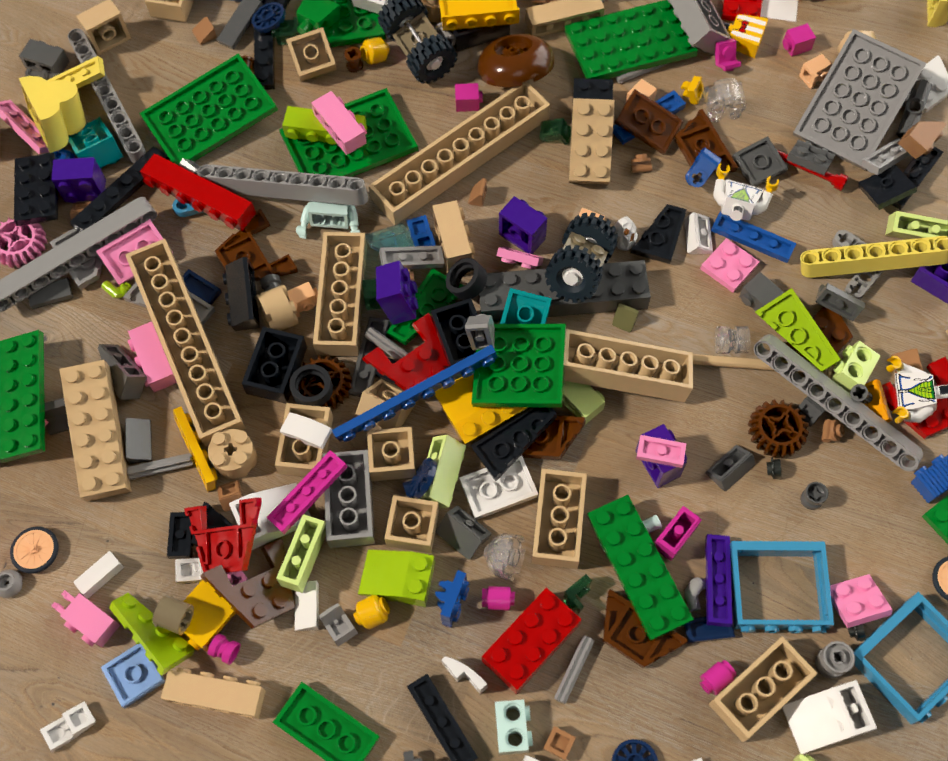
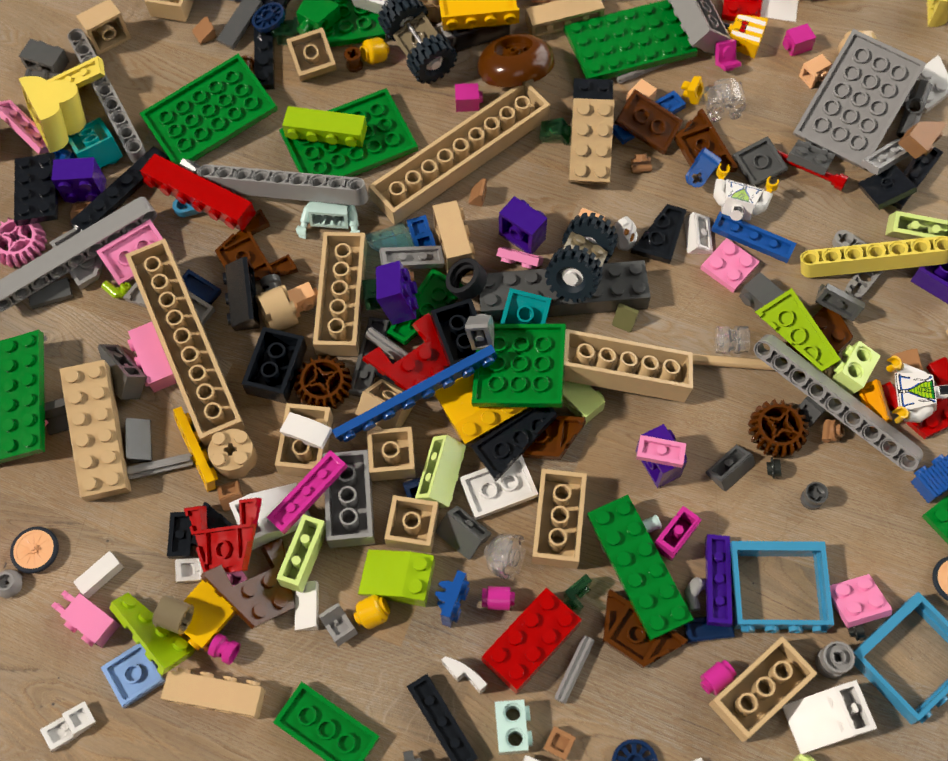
(304, 372): black tyre -> none
(339, 122): bright pink brick -> none
(423, 479): dark blue wheel -> none
(861, 393): dark grey piece -> none

